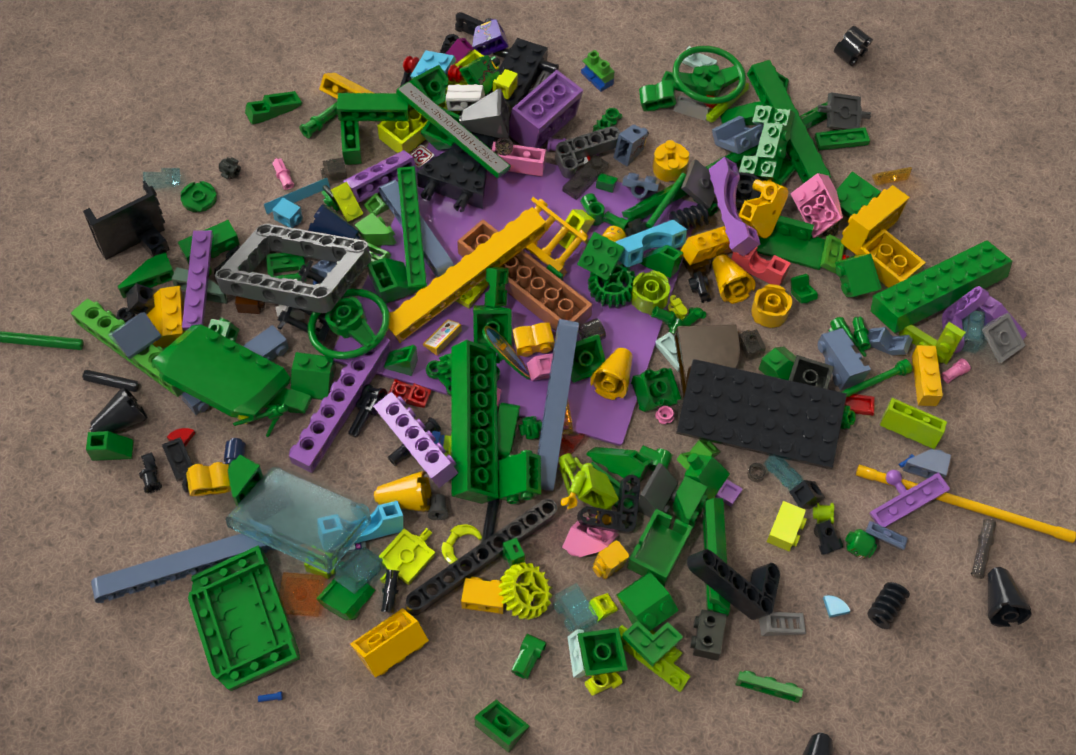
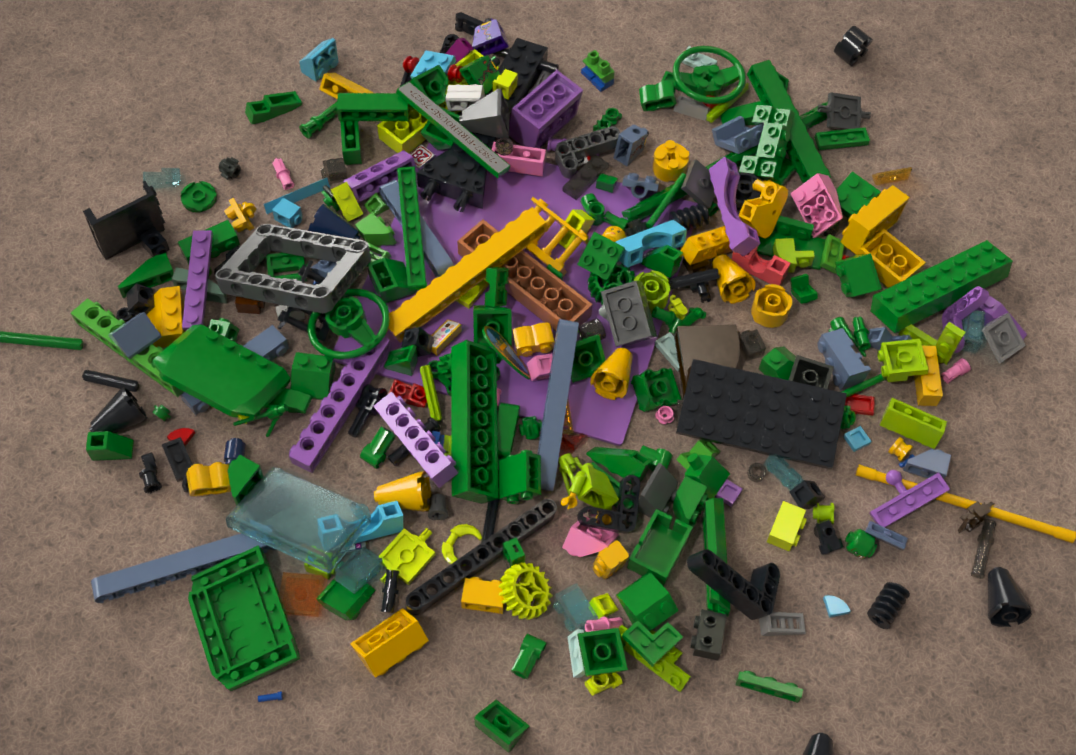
(162, 412): none -> green plate
(242, 212): none -> yellow hips
(320, 60): none -> medium azure slope
(375, 451): none -> green piece
(420, 339): none -> black brick
(430, 392): none -> lime axle
(603, 624): none -> bright pink axle
(628, 314): none -> dark grey piece
(694, 278): none -> black axle
(786, 250): none -> lime brick
(857, 438): none -> medium azure tile
(900, 449): none -> yellow wheel
(902, 359): none -> lime plate
(976, 514): none -> dark brown piece

